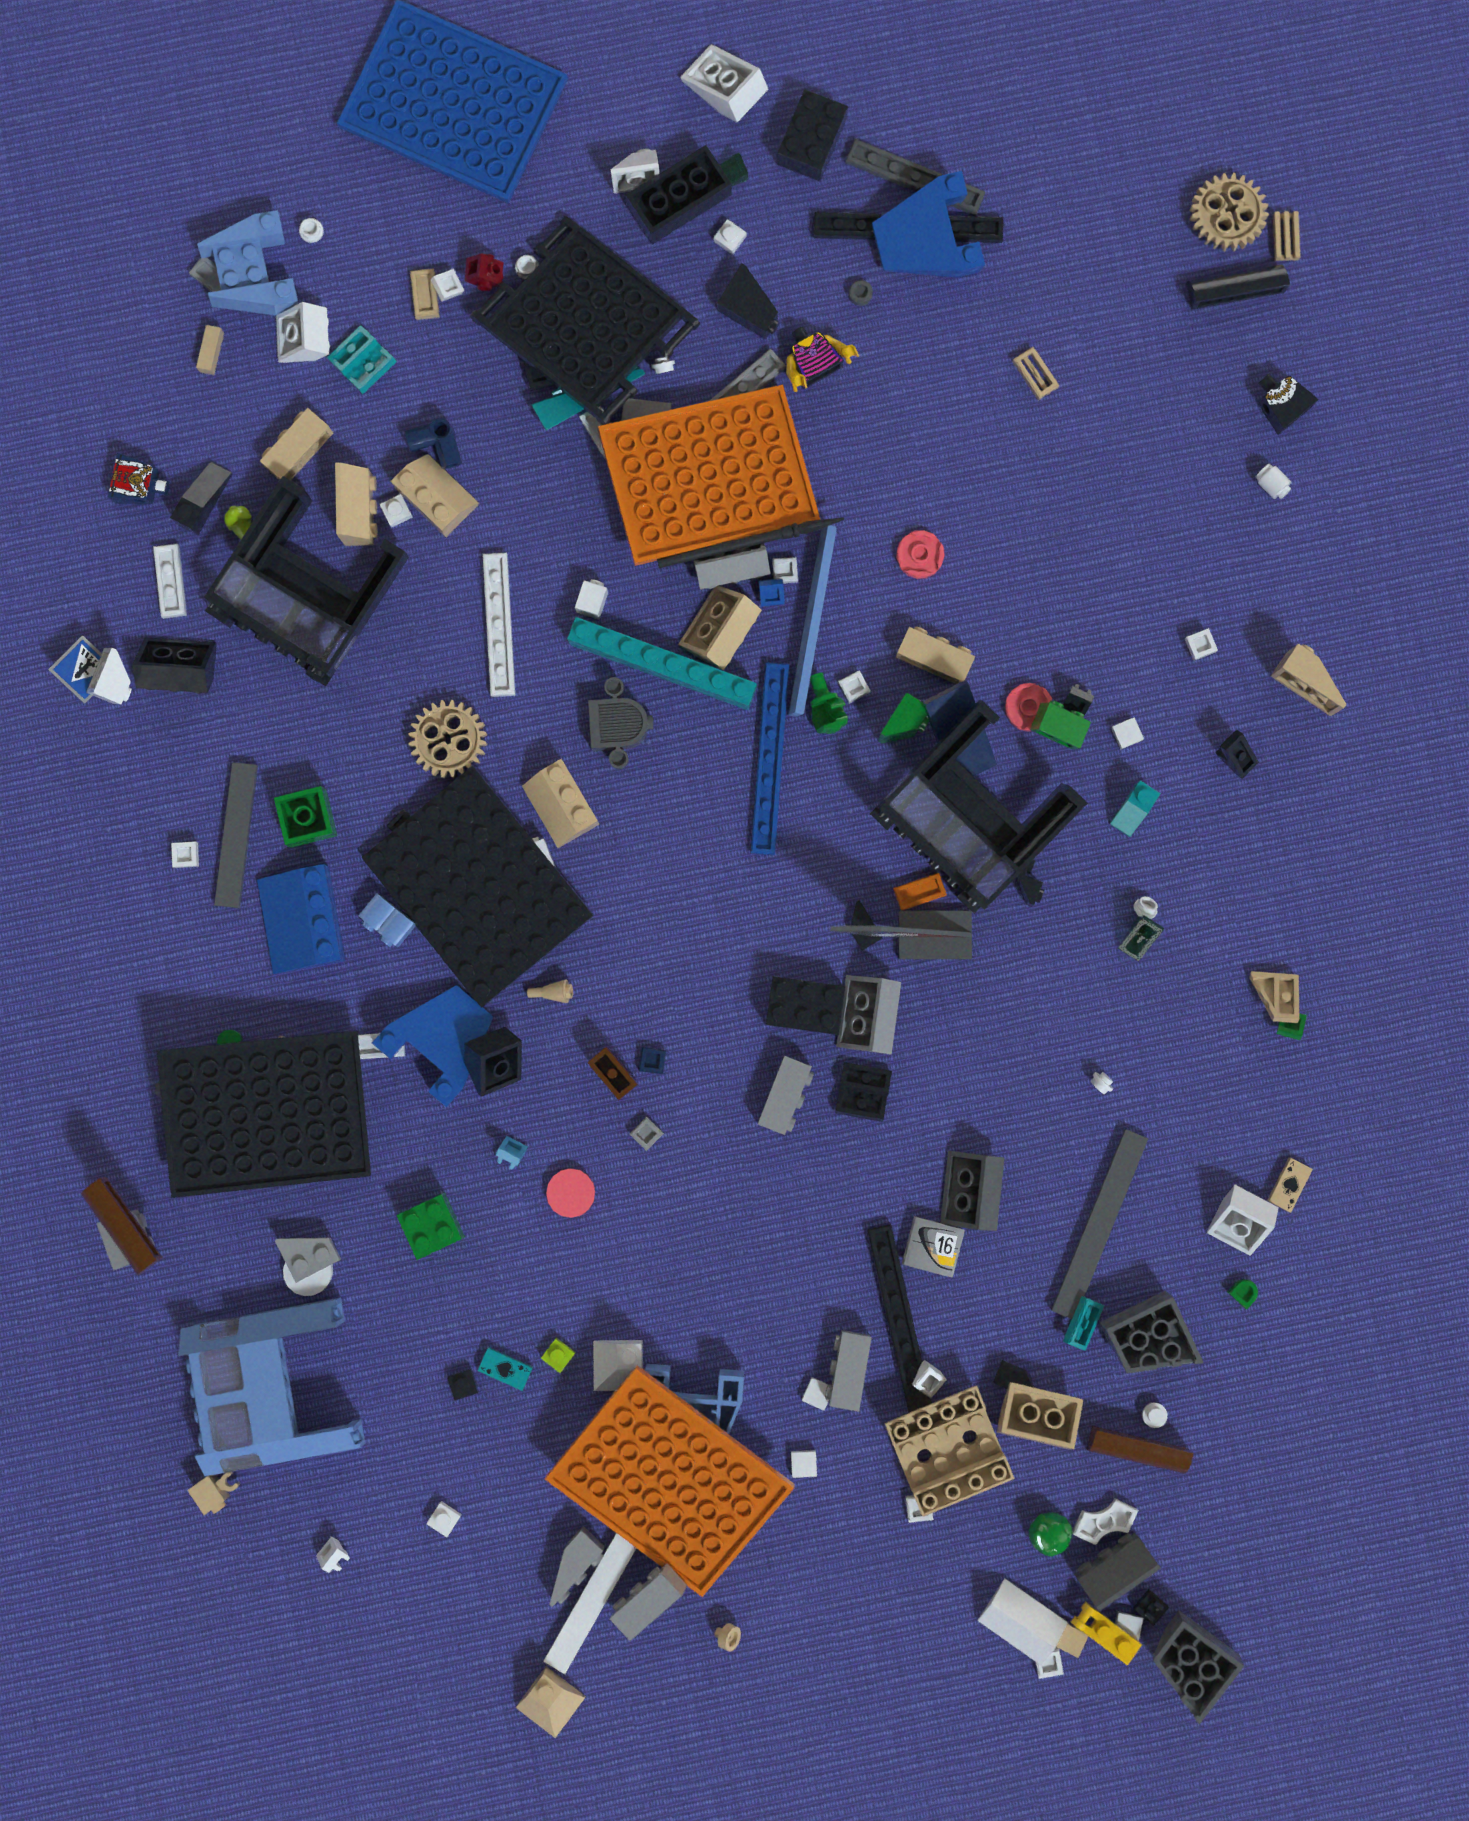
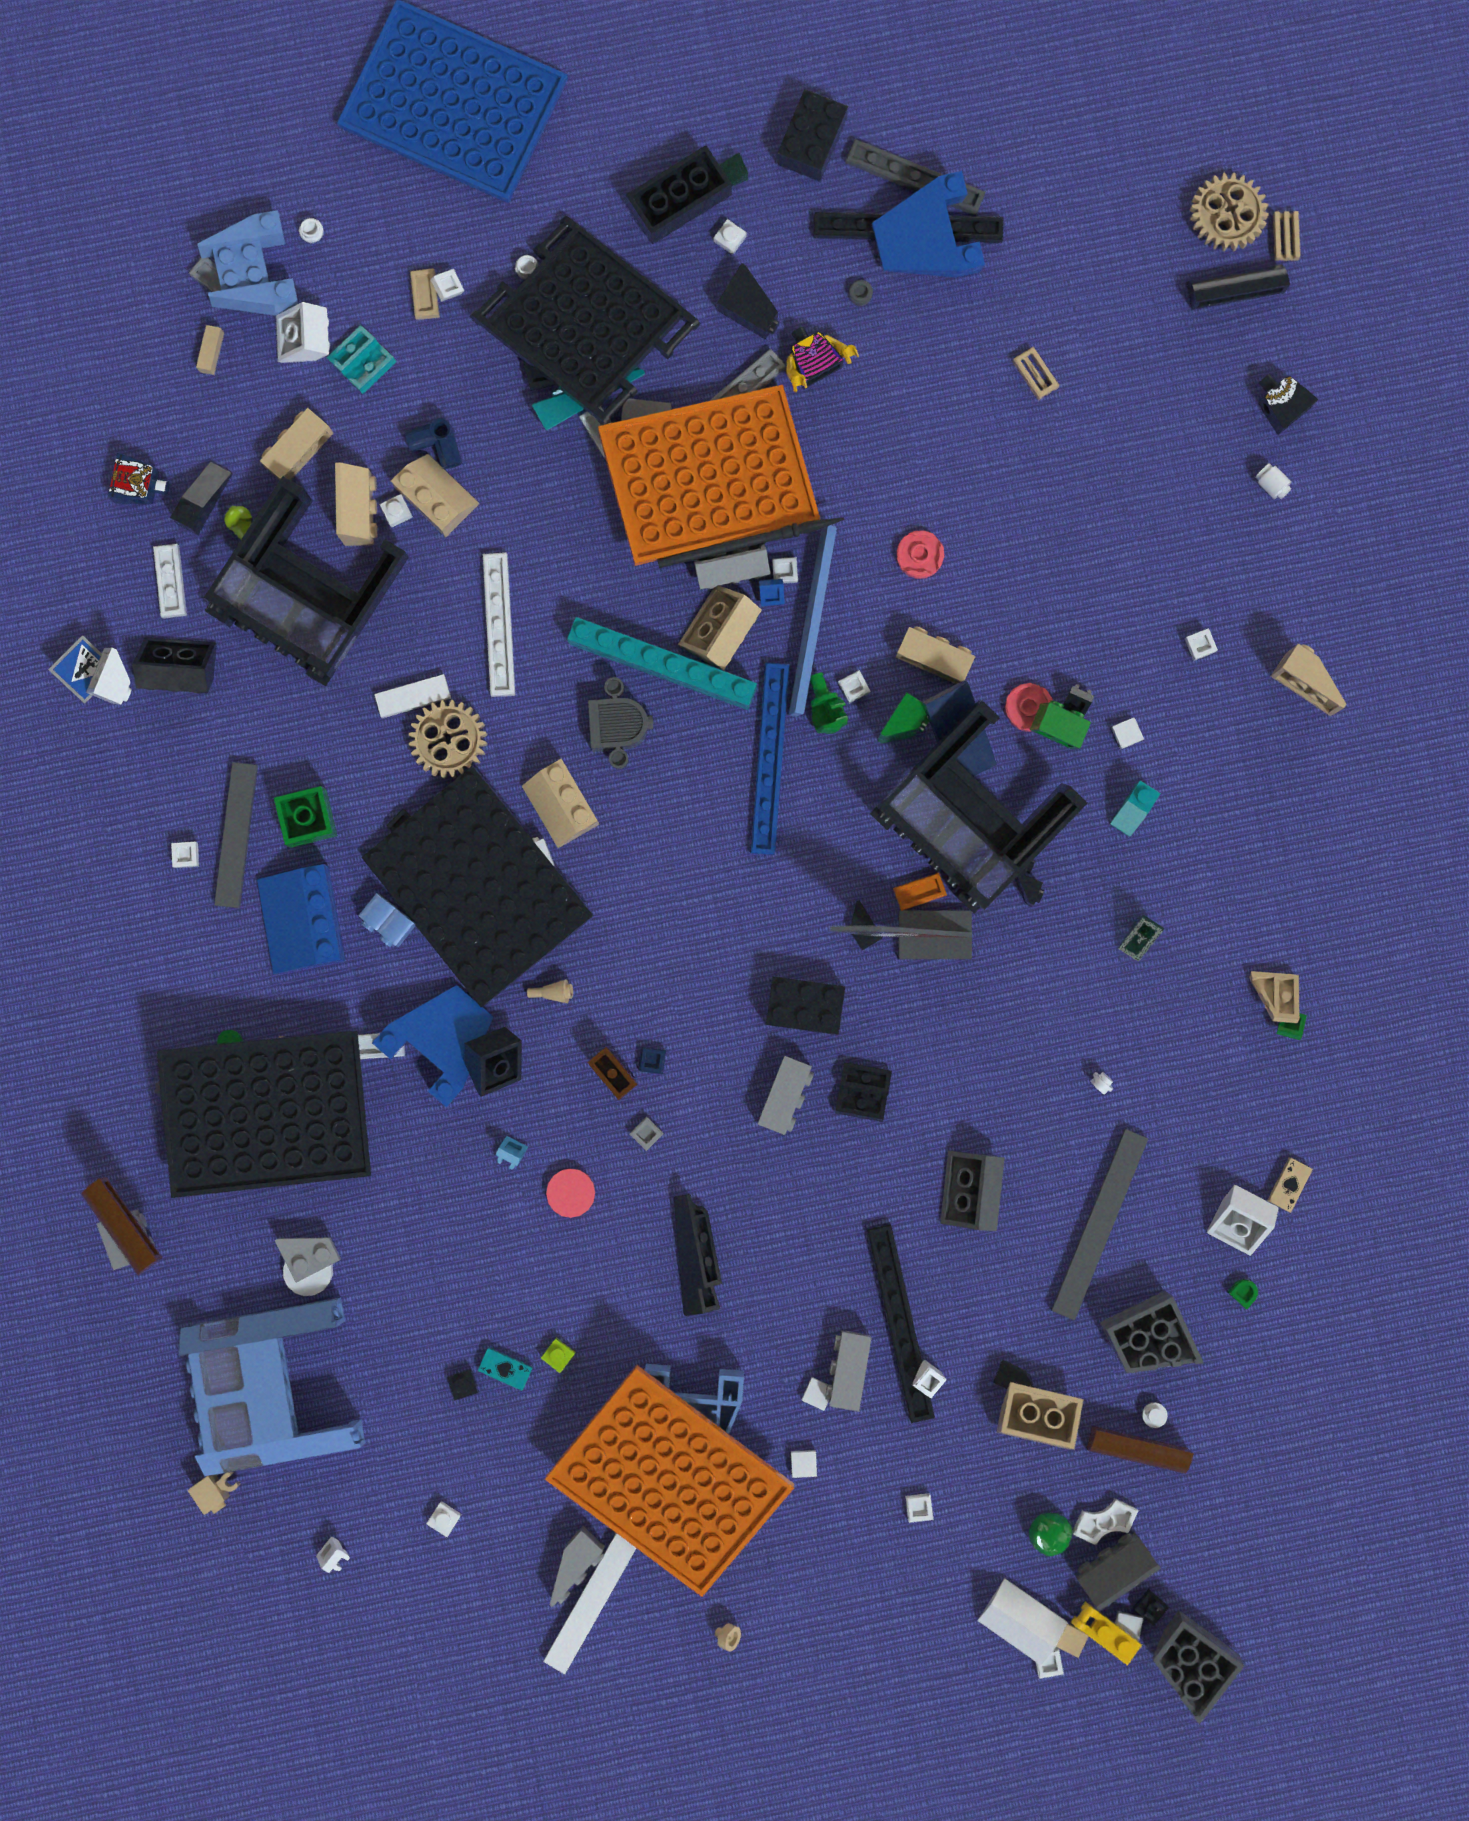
(412, 696): none -> white tile
(430, 1226): green brick -> none
(484, 271): dark red brick -> none
(550, 1701): tan slope -> none
(591, 599): white brick -> none
(615, 1361): white slope -> none
(635, 170): white slope -> none
(647, 1601): light grey brick -> none
(663, 365): white plate -> none
(696, 1257): none -> black wedge
(725, 82): white slope -> none
(869, 1014): light grey slope -> none
(933, 1246): slope -> none
(955, 1467): tan slope -> none
(1081, 1322): teal tile -> none
(1146, 906): white plate -> none
(1237, 754): black slope -> none

